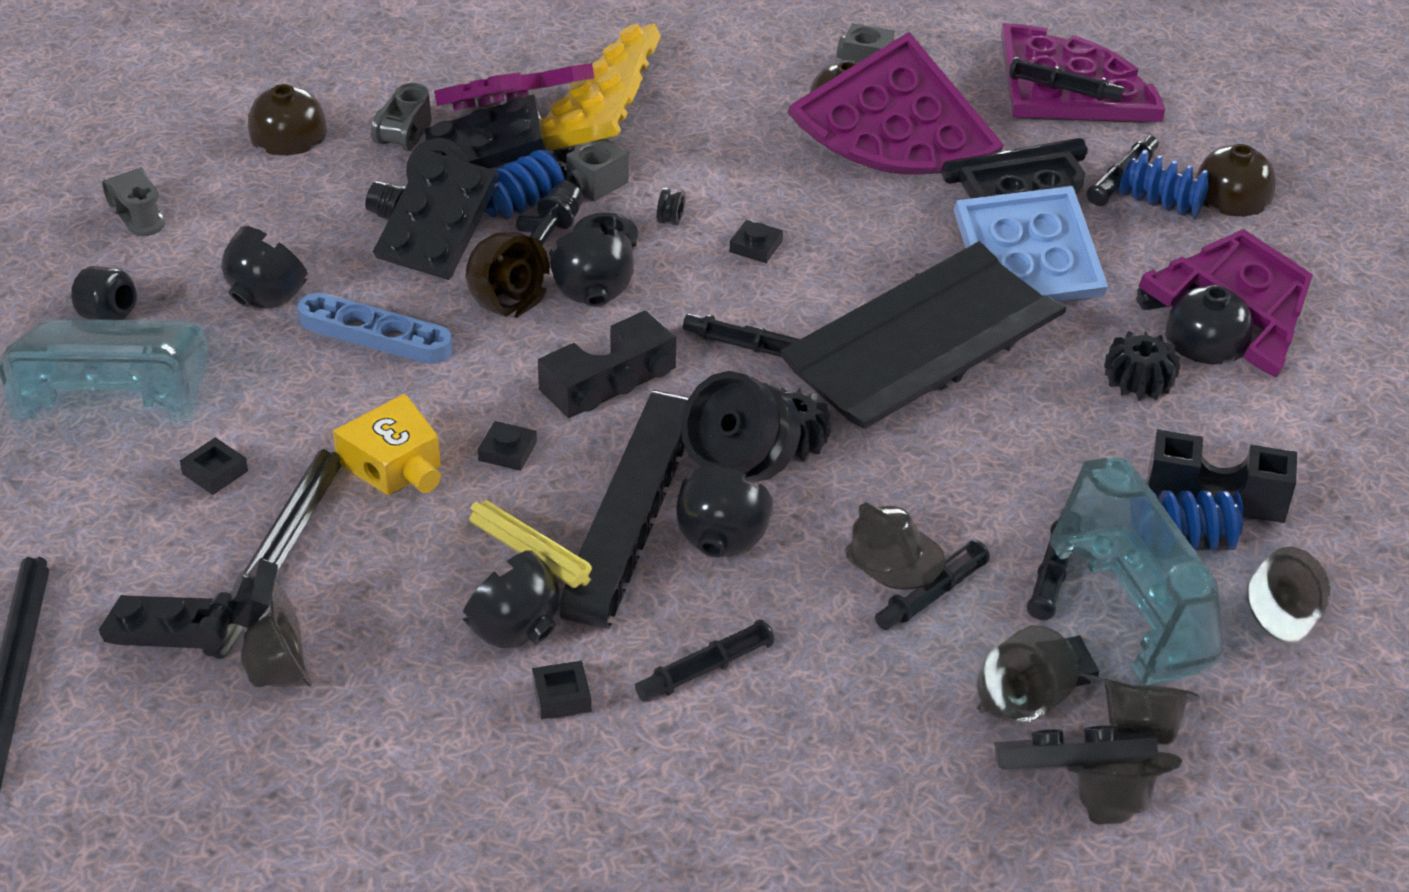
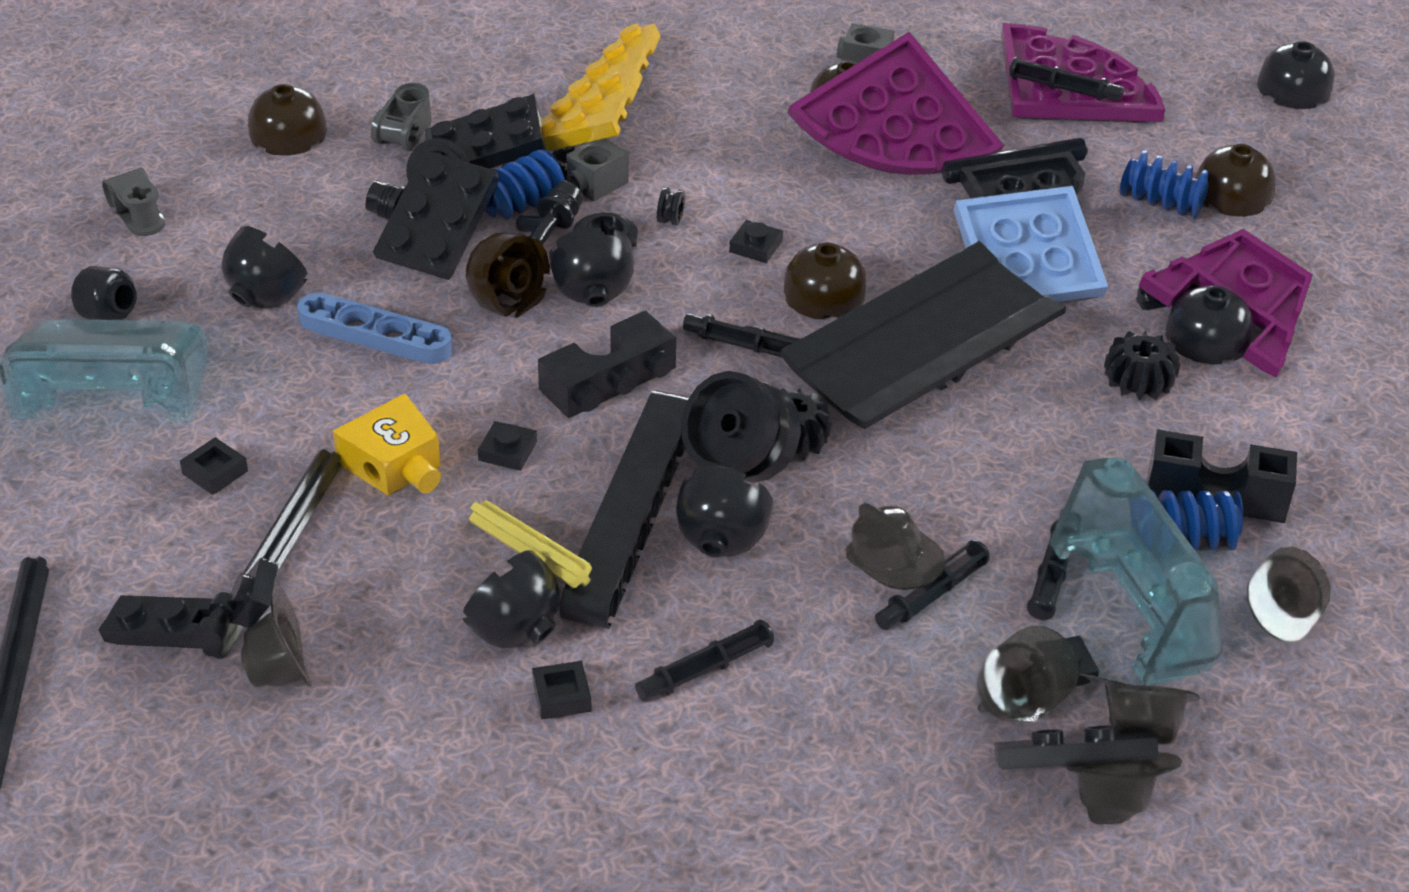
(492, 90): magenta wing -> none
(824, 281): none -> dark brown cylinder
(1099, 193): black piece -> none
(1297, 76): none -> black cylinder

